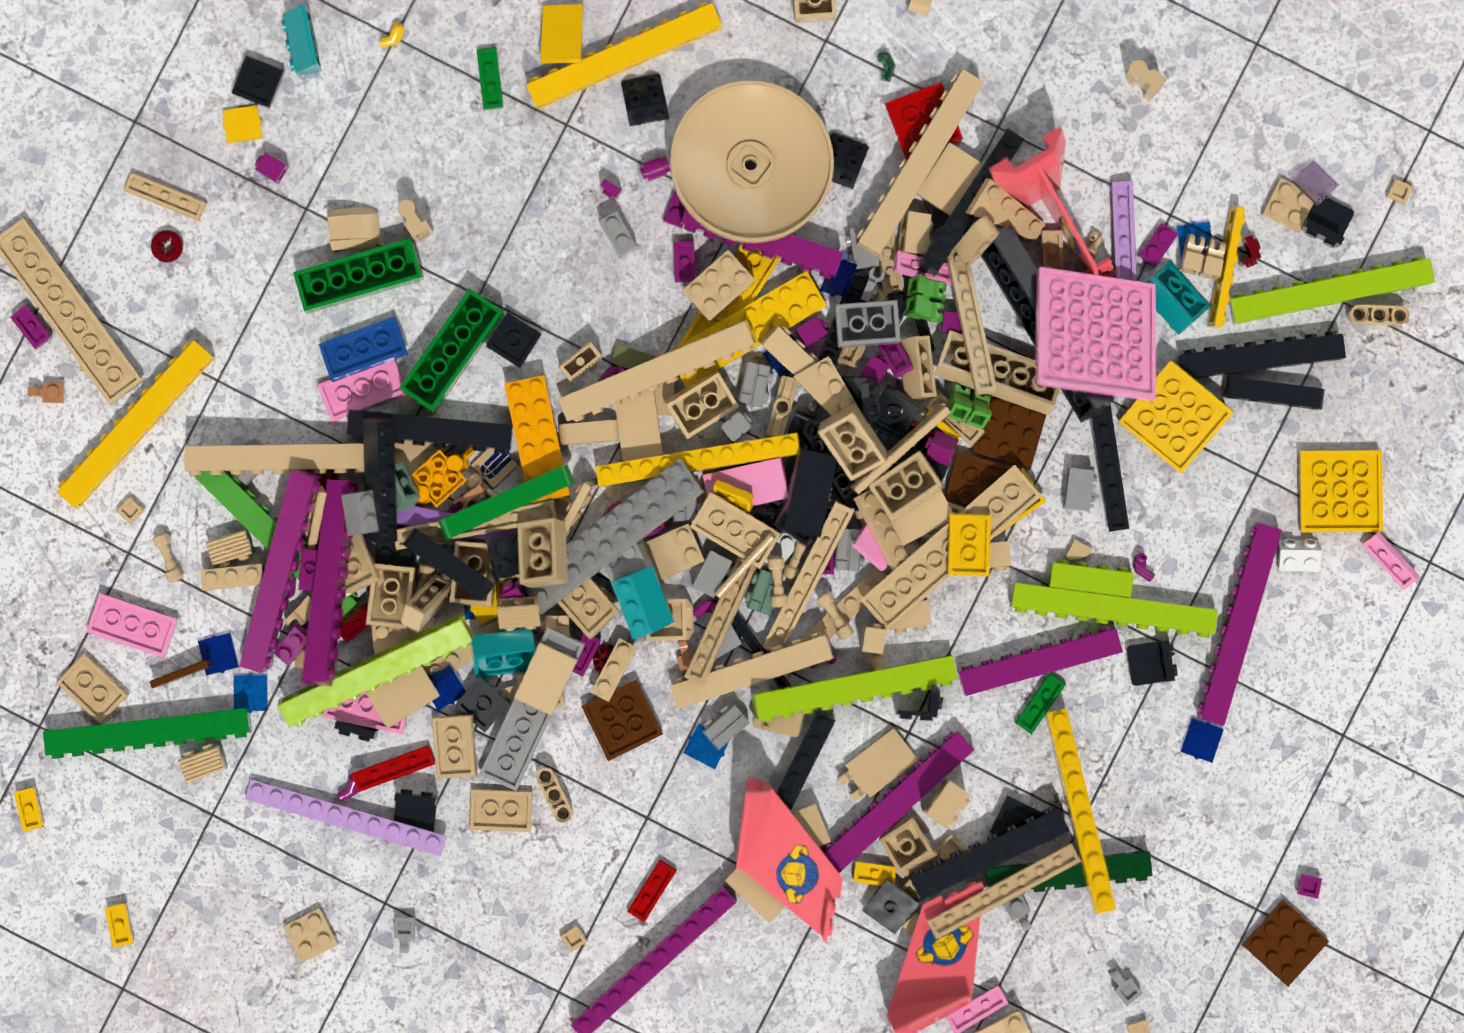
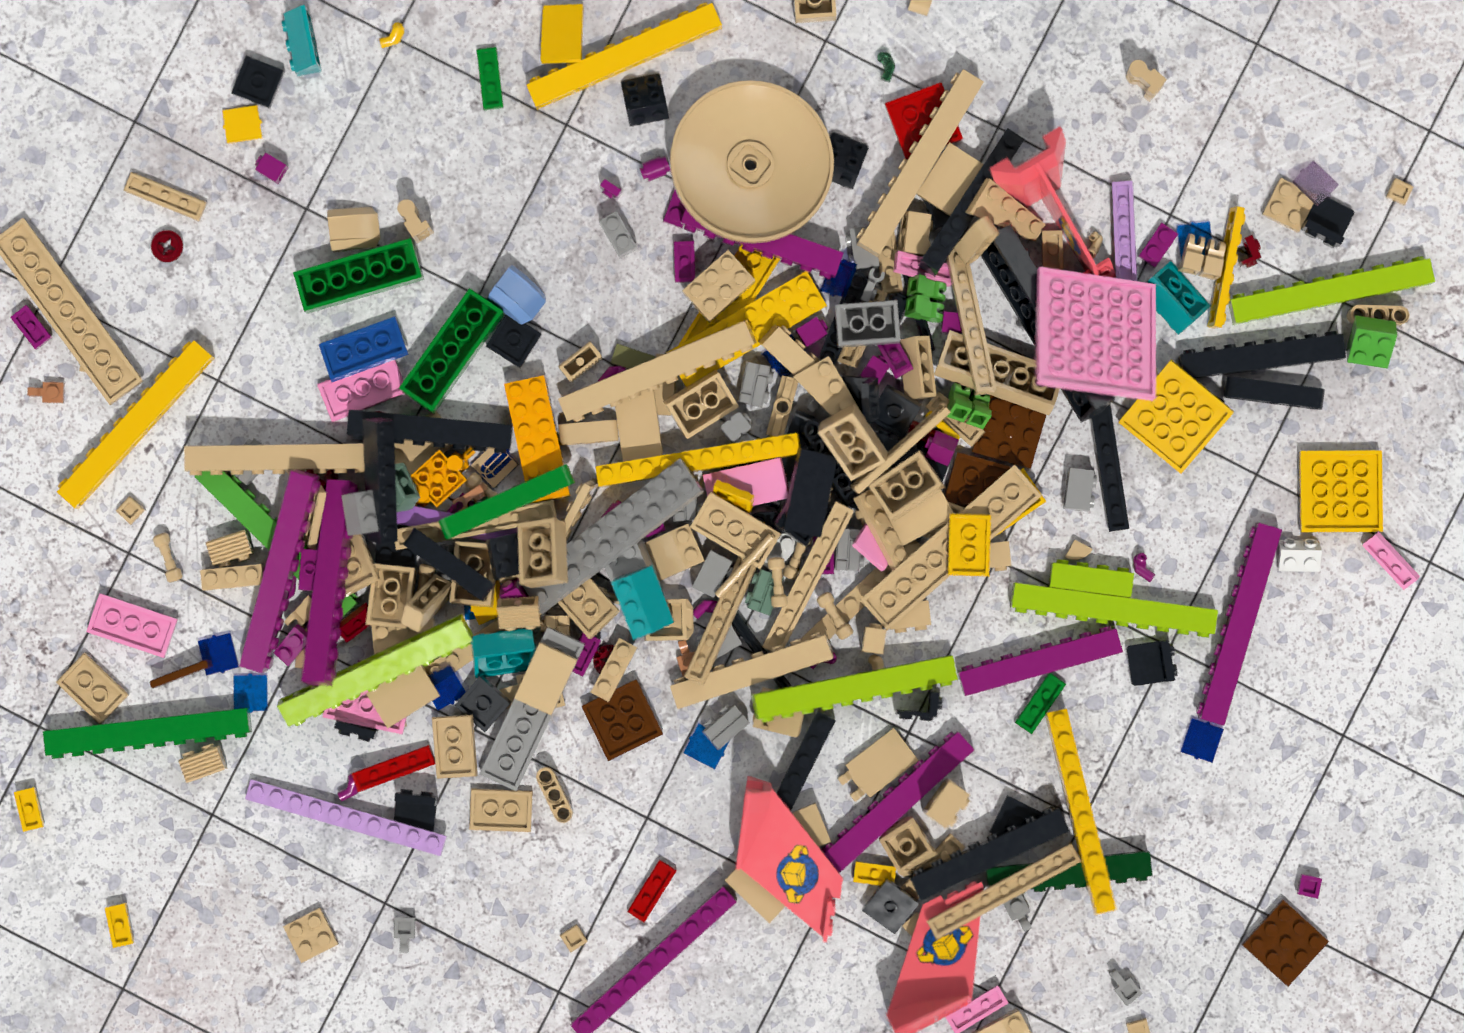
(517, 296): none -> medium blue slope
(1371, 342): none -> bright green brick

